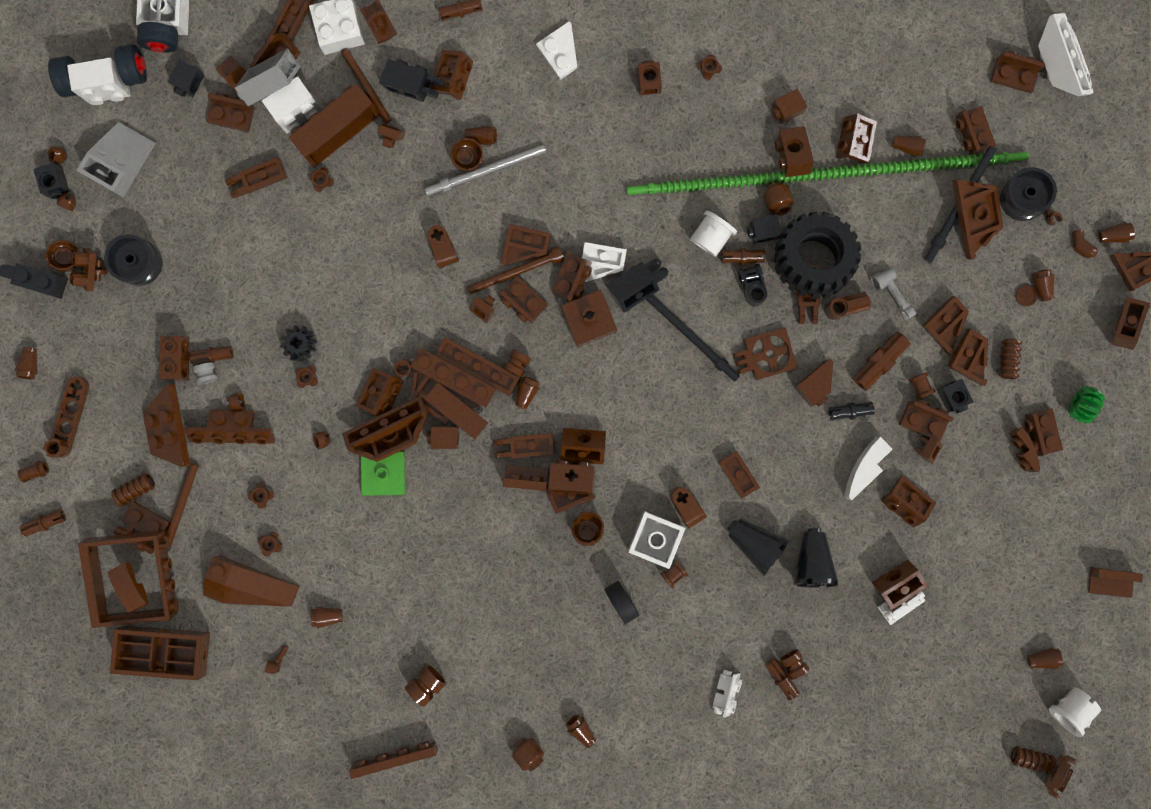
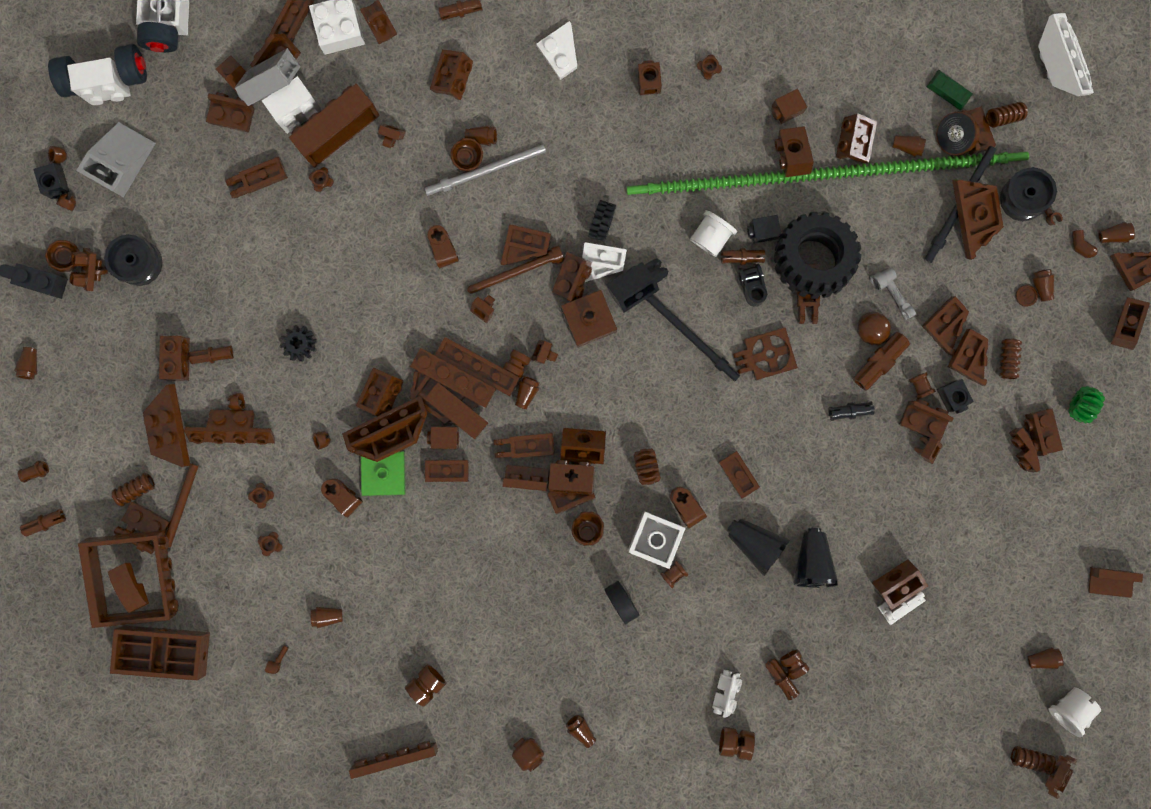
(64, 415): reddish brown beam -> none
(185, 79): black brick -> none
(205, 373): light grey wheel -> none
(240, 584): reddish brown wedge -> none
(300, 375): reddish brown plate -> none
(343, 499): none -> reddish brown piece
(366, 86): reddish brown bar -> none
(405, 372): reddish brown hinge -> none
(409, 80): black hinge -> none
(446, 470): none -> reddish brown plate
(523, 300): reddish brown bracket -> none
(543, 352): none -> reddish brown tile
(602, 220): none -> black tyre
(647, 466): none -> reddish brown gear
(728, 743): none -> reddish brown wheel
(778, 199): reddish brown head -> none
(817, 384): reddish brown slope -> none
(848, 305): reddish brown piece -> none
(866, 467): white slope -> none
(874, 328): none -> reddish brown hair
(909, 502): reddish brown bracket -> none
(949, 90): none -> dark green tile
(957, 133): none -> black tile
(1006, 114): none -> reddish brown piece
(1016, 71): reddish brown bracket -> none

